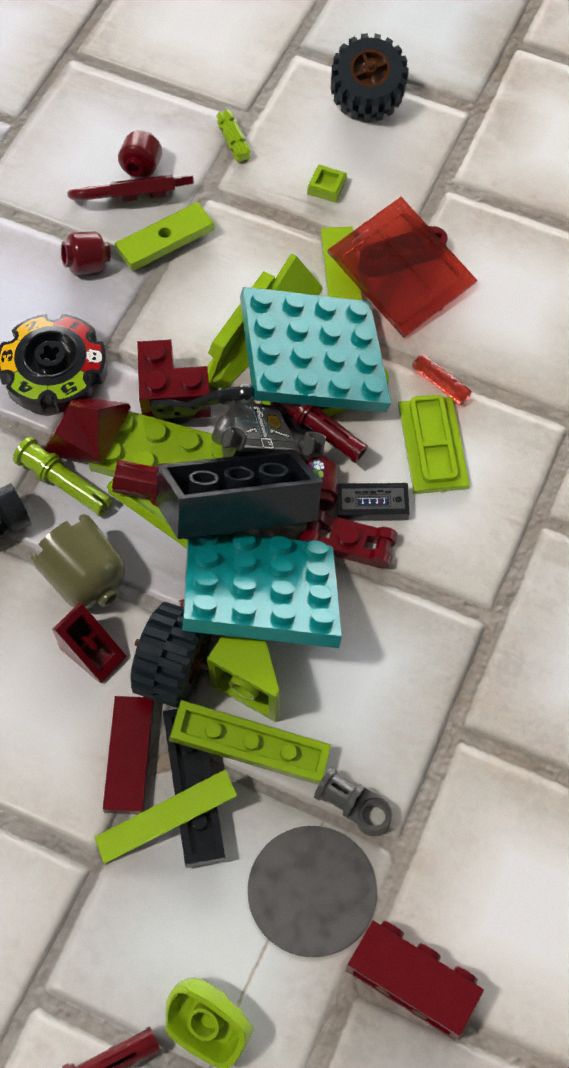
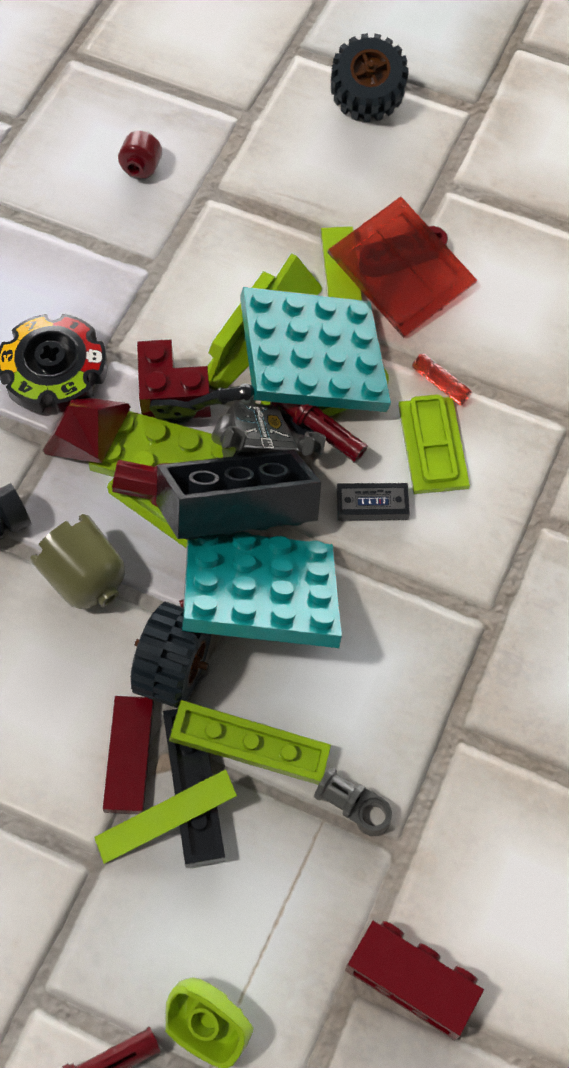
(50, 468): lime pin -> none
(85, 253): dark red head -> none
(88, 643): dark red slope -> none
(128, 189): dark red plate -> none
(164, 236): lime tile -> none
(233, 136): lime axle -> none
(245, 673): lime slope -> none
(312, 891): flat silver sticker -> none
(327, 183): lime tile -> none
(327, 474): dark red brick -> none
(350, 539): dark red plate -> none

